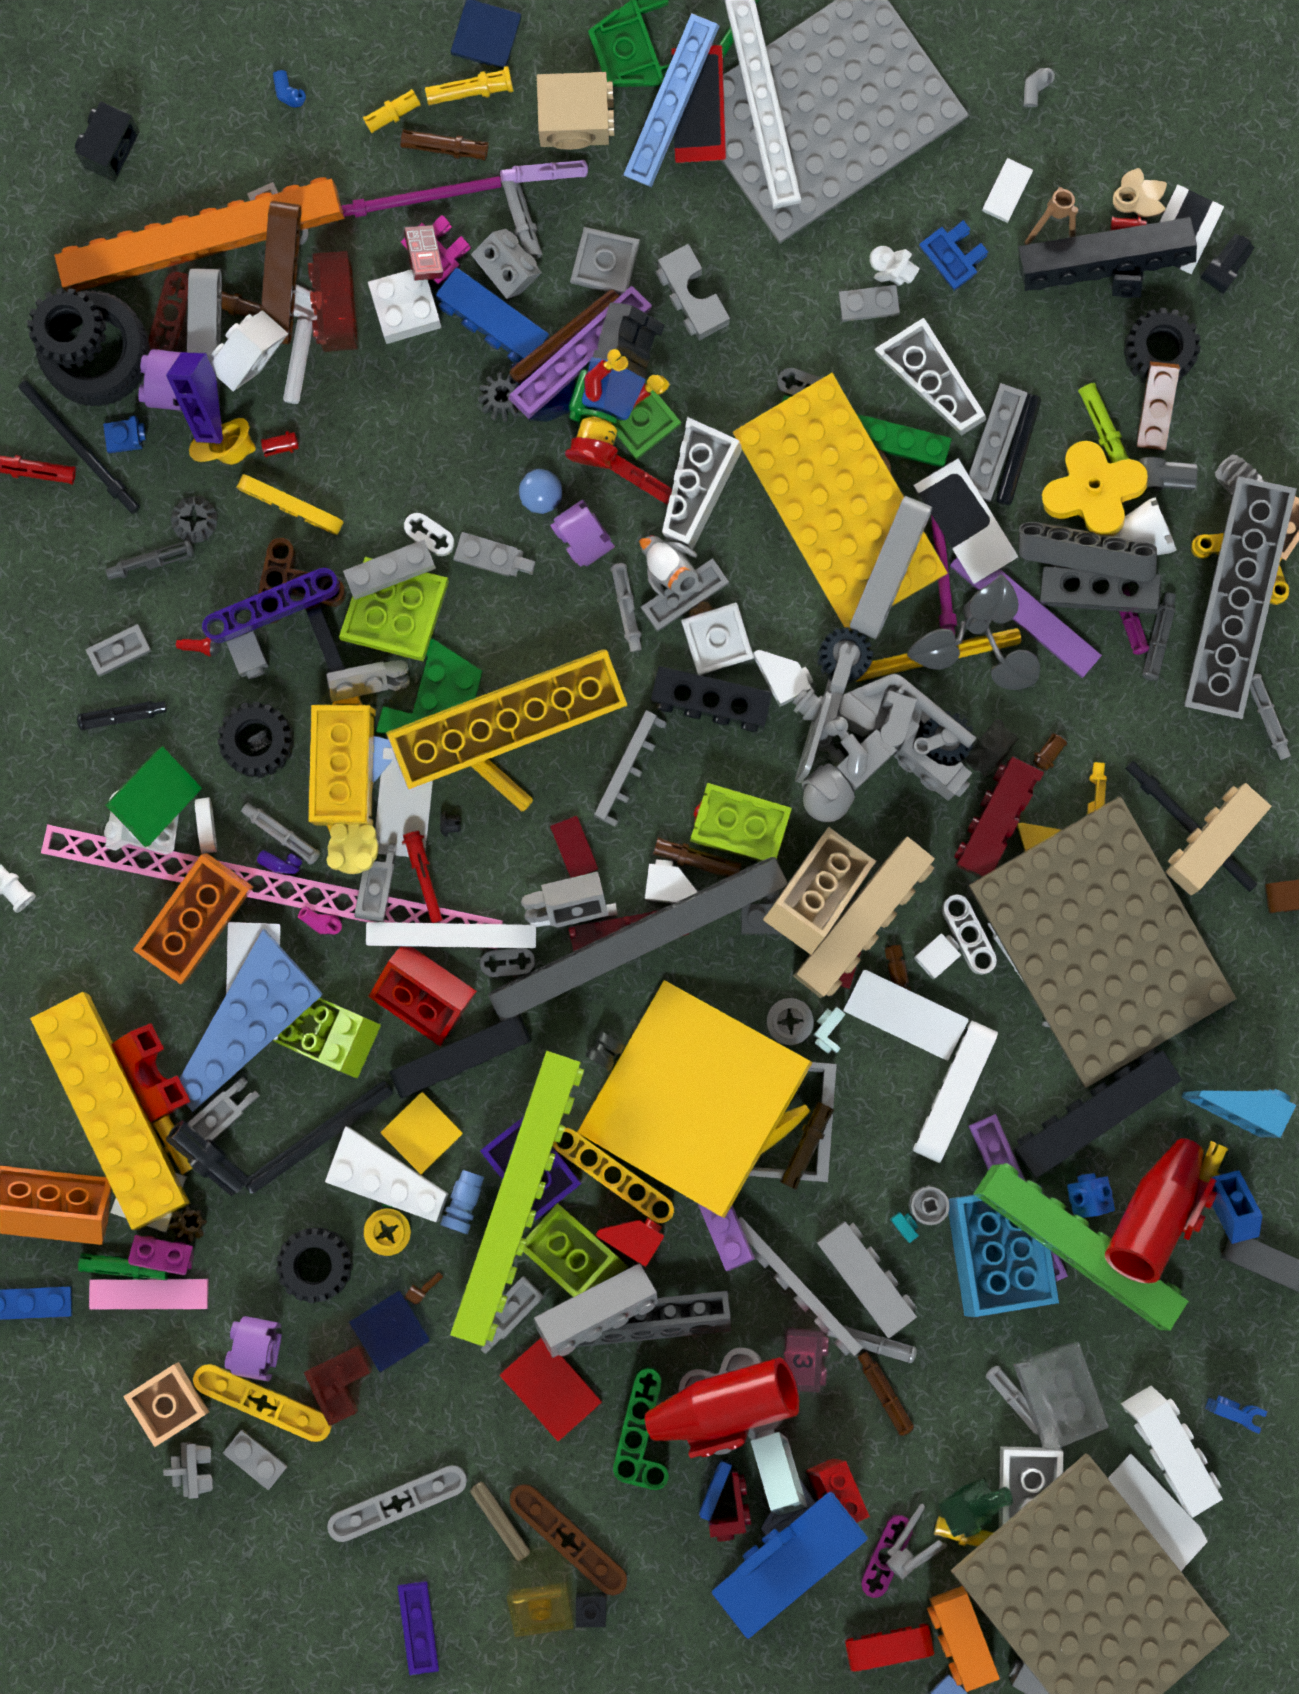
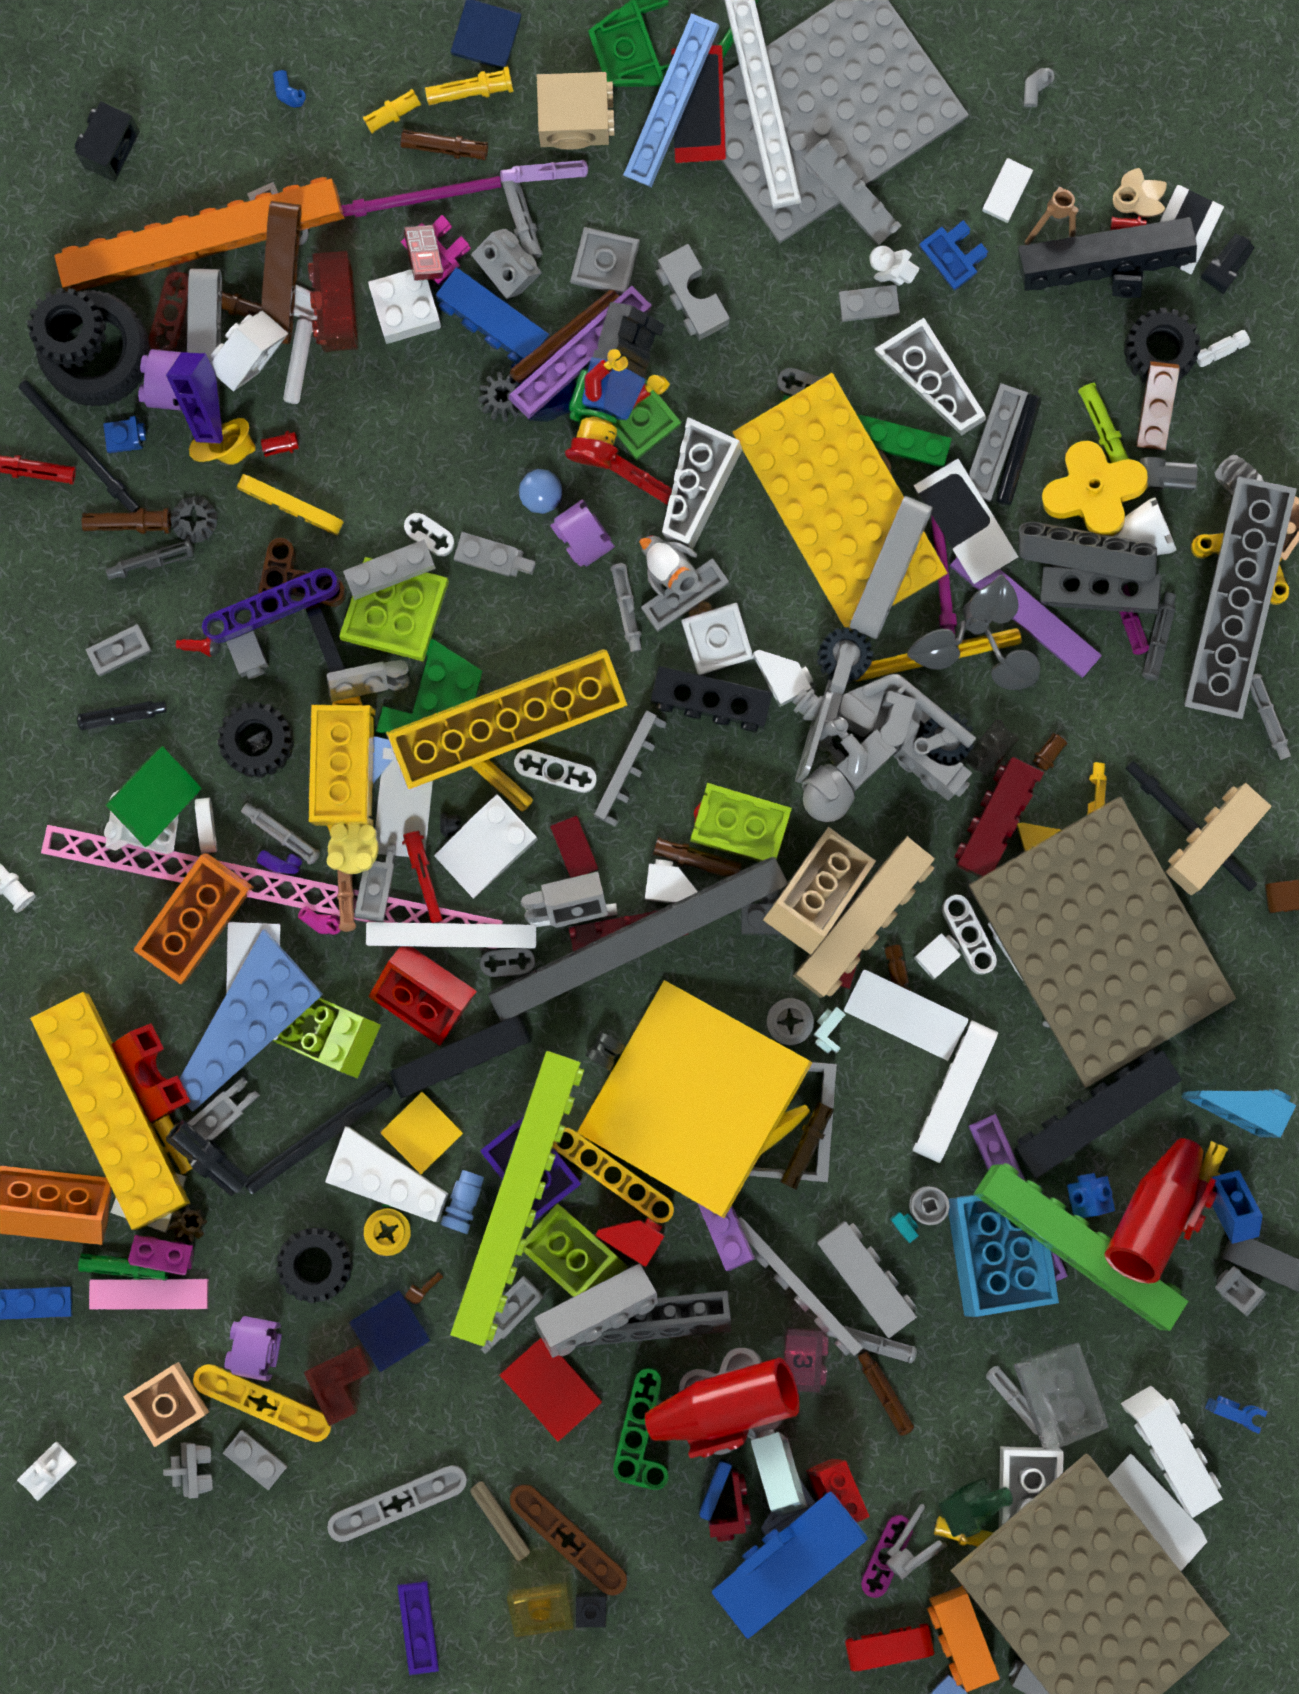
(47, 1471): none -> white hips
(139, 520): none -> reddish brown pin
(345, 897): none -> nougat piece
(485, 846): none -> white slope
(536, 758): none -> white beam
(850, 192): none -> light grey hinge
(1223, 348): none -> white axle
(1239, 1290): none -> light grey bracket

